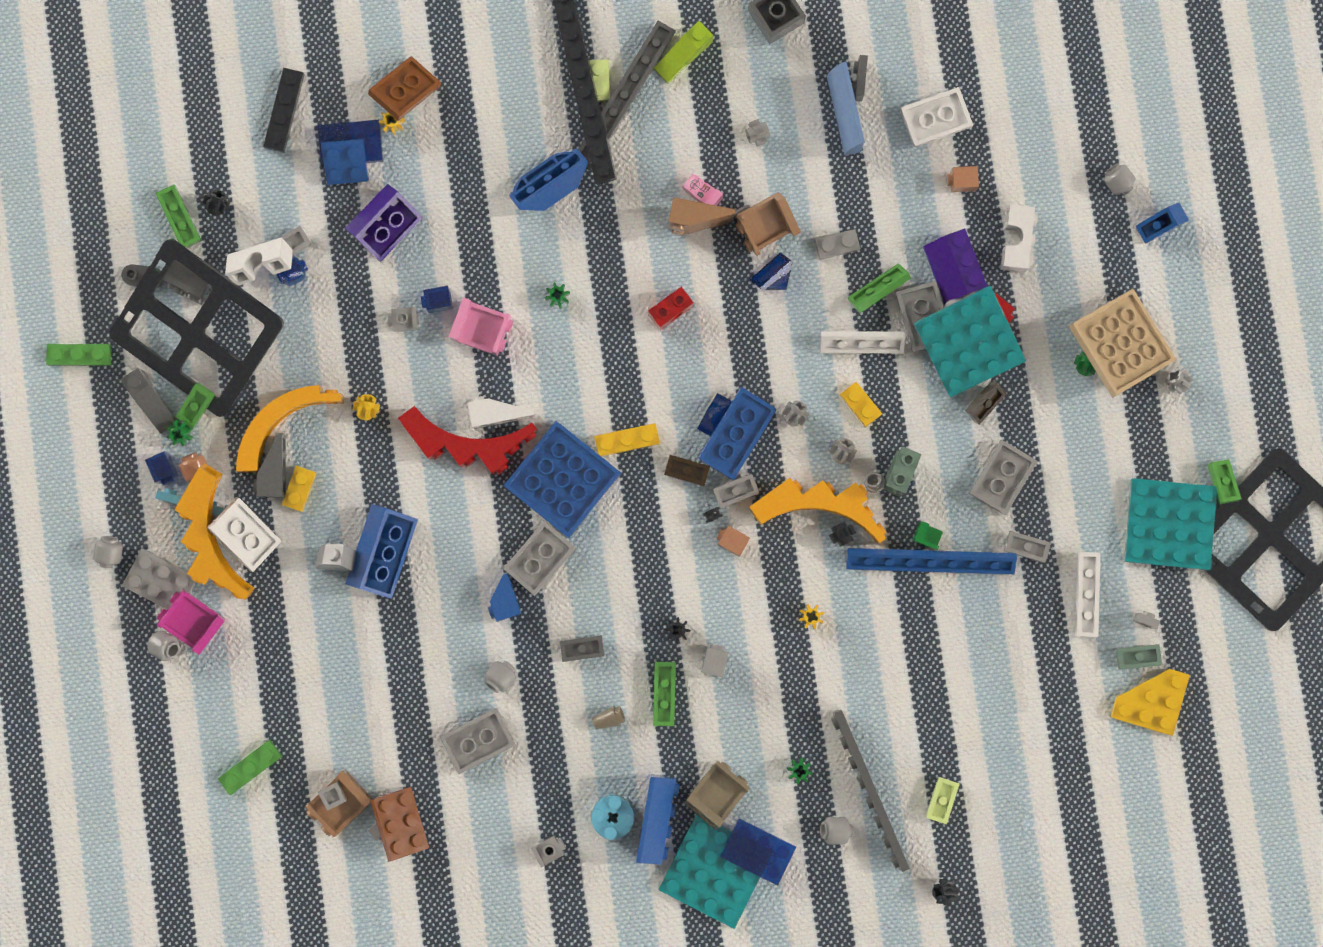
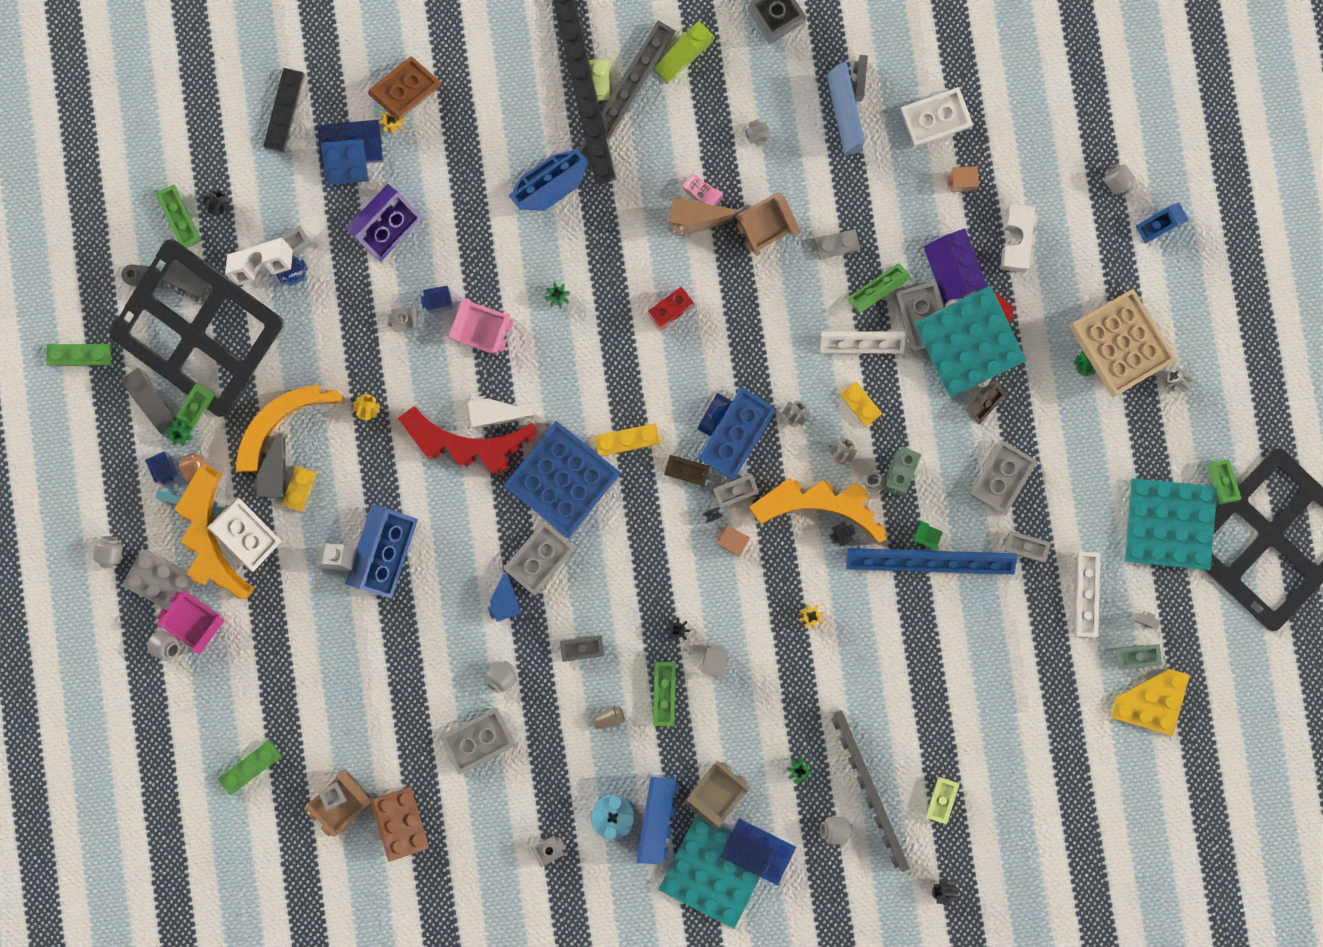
(774, 274): clear blue slope -> none

